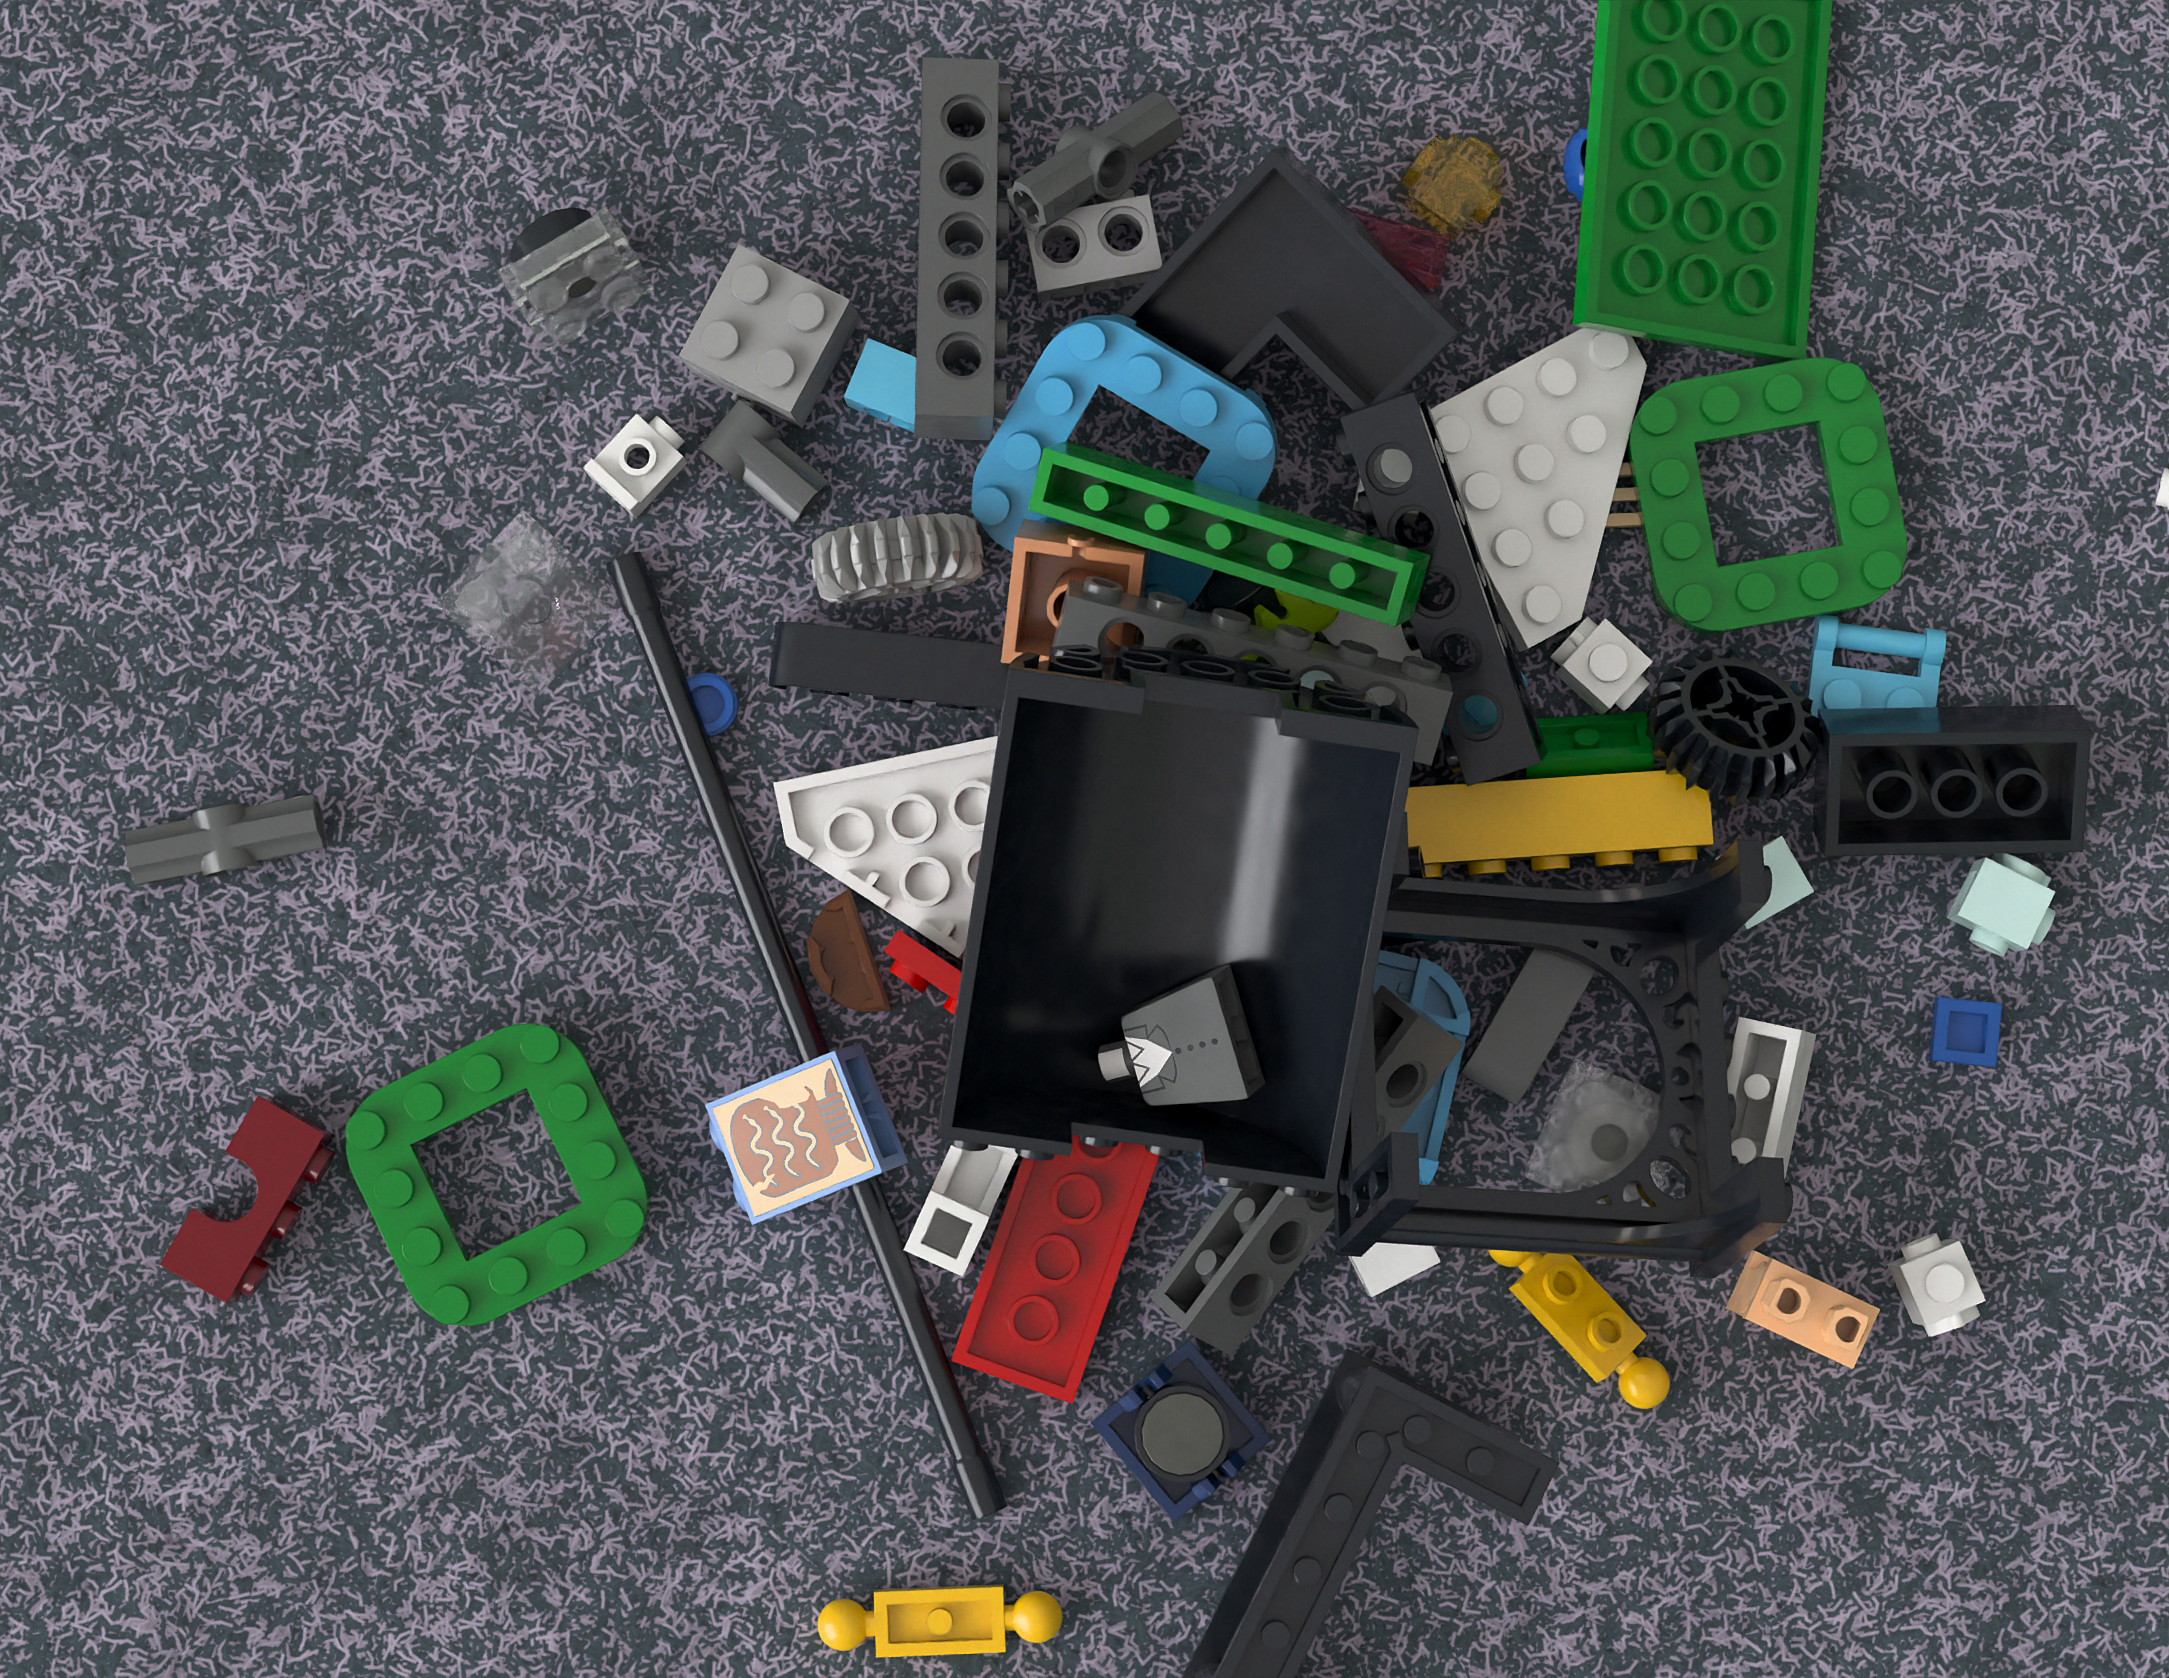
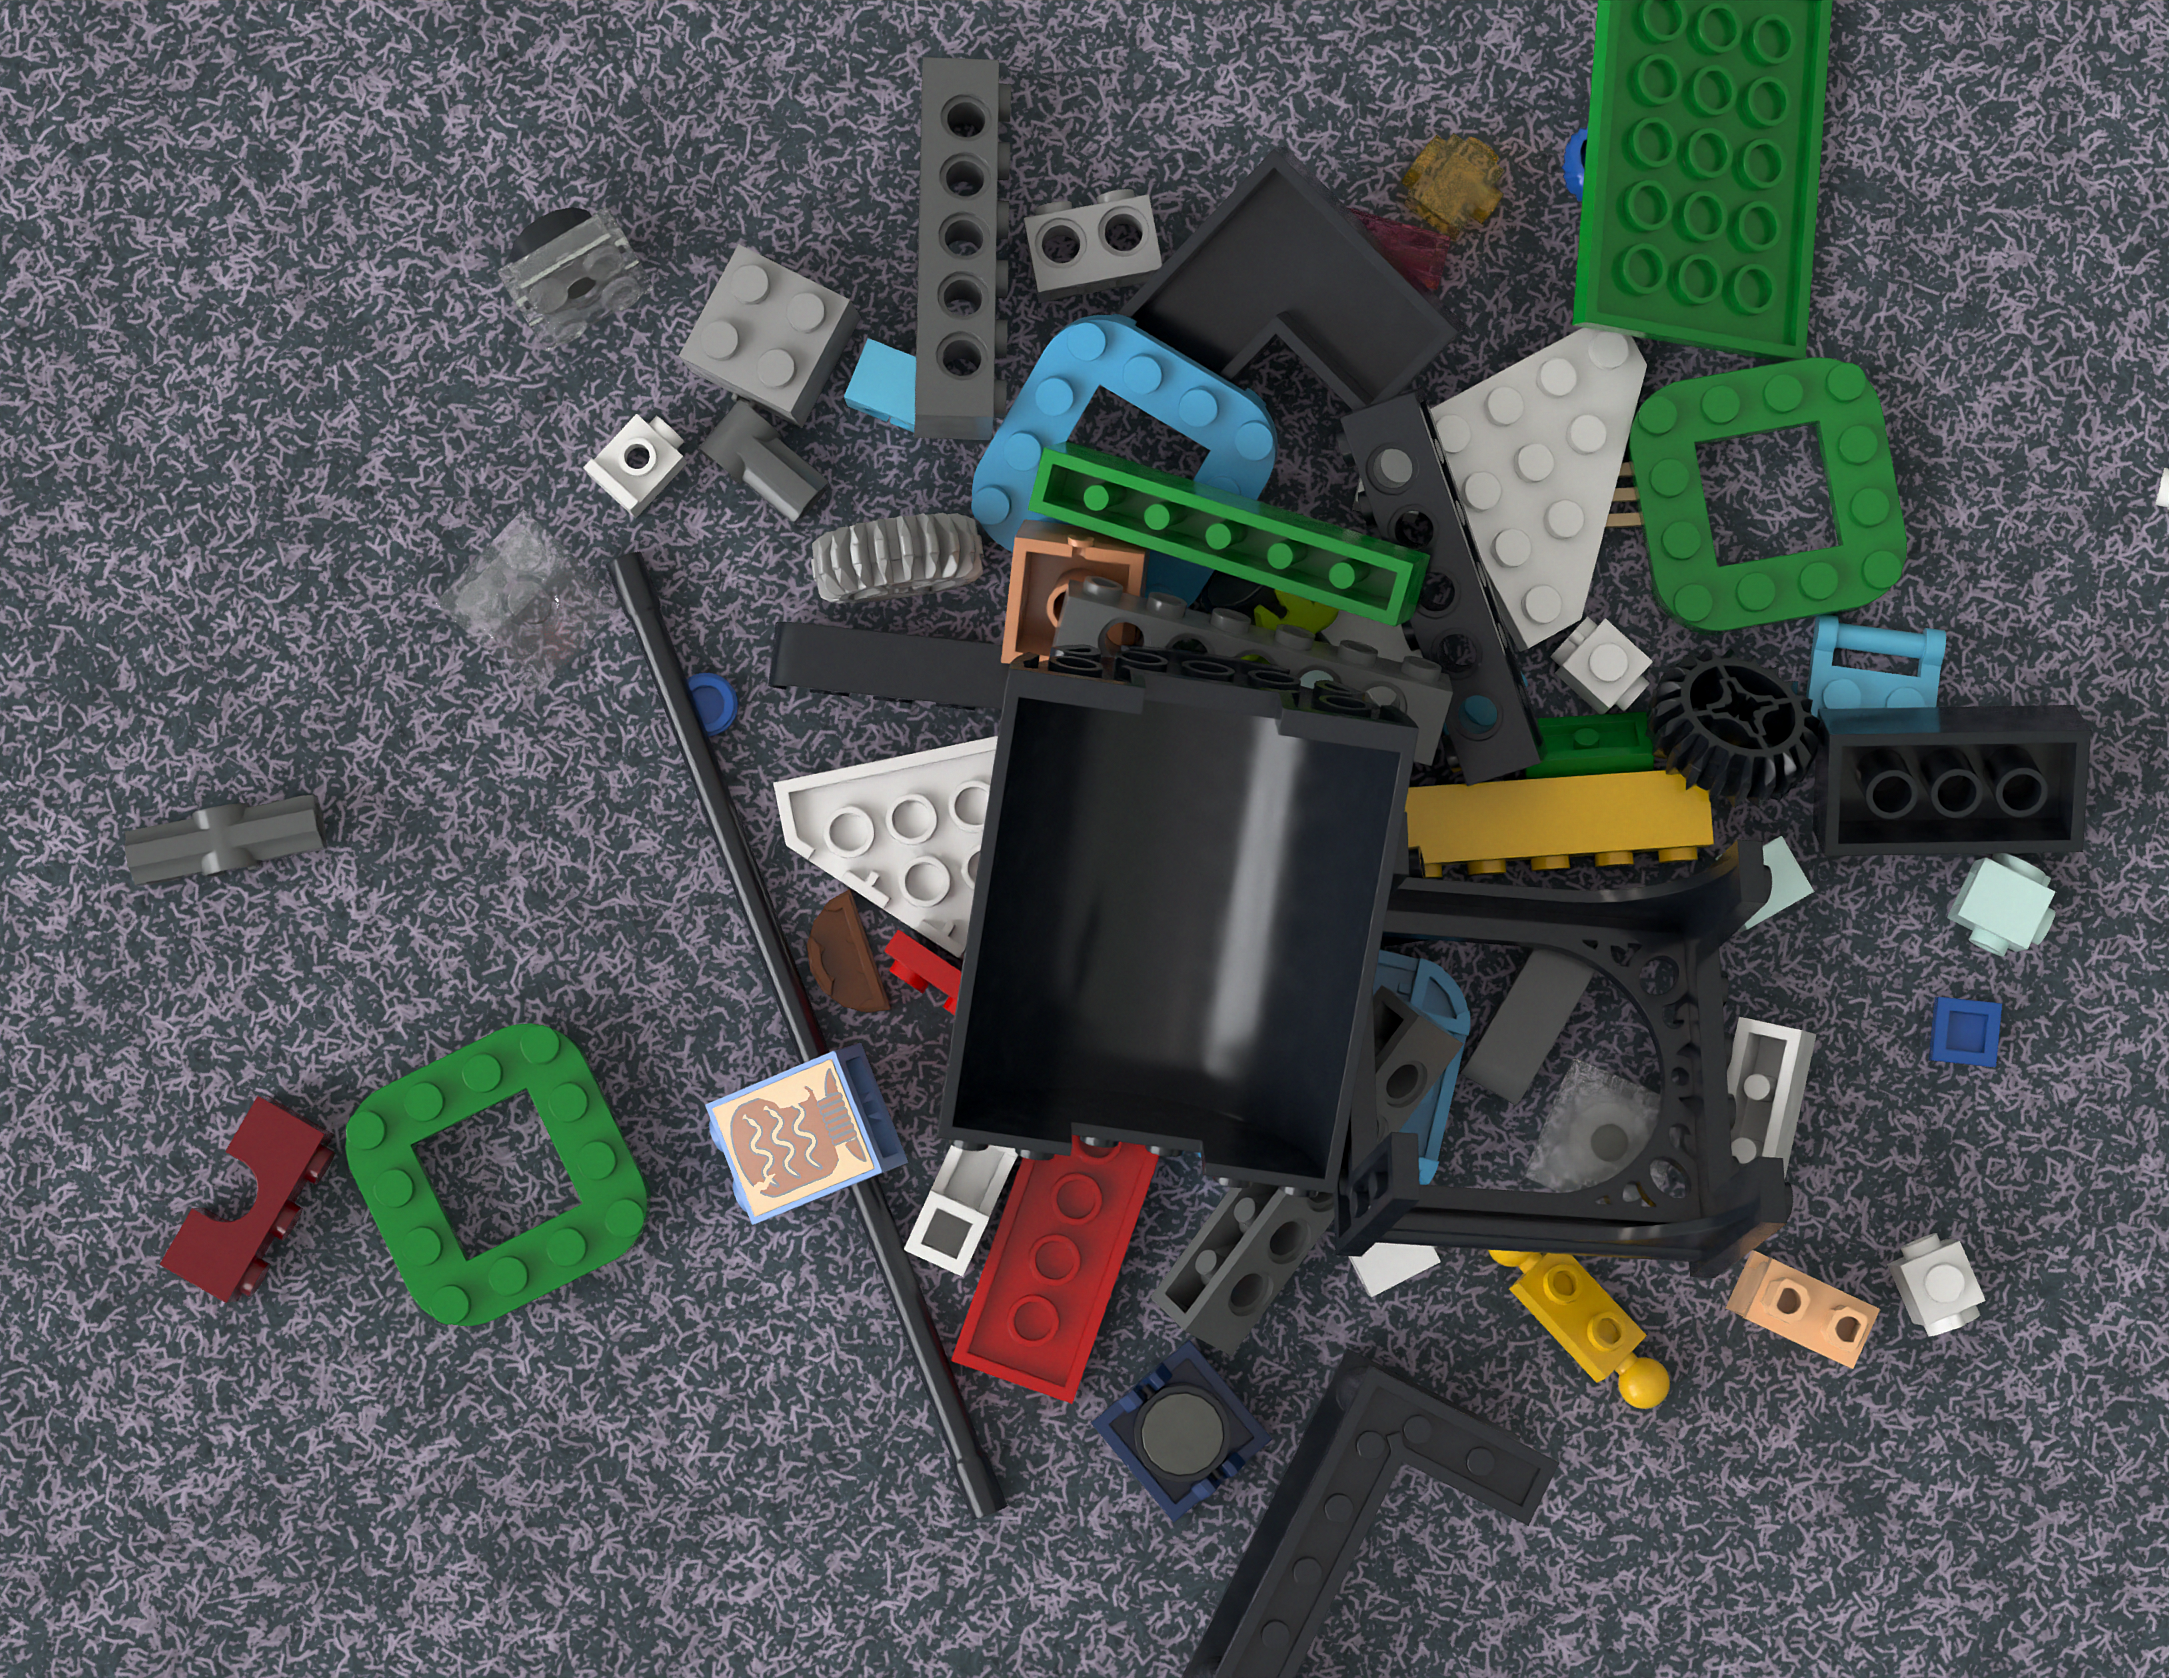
(939, 1620): yellow plate -> none
(1095, 161): dark grey piece -> none
(1187, 1045): dark grey torso -> none

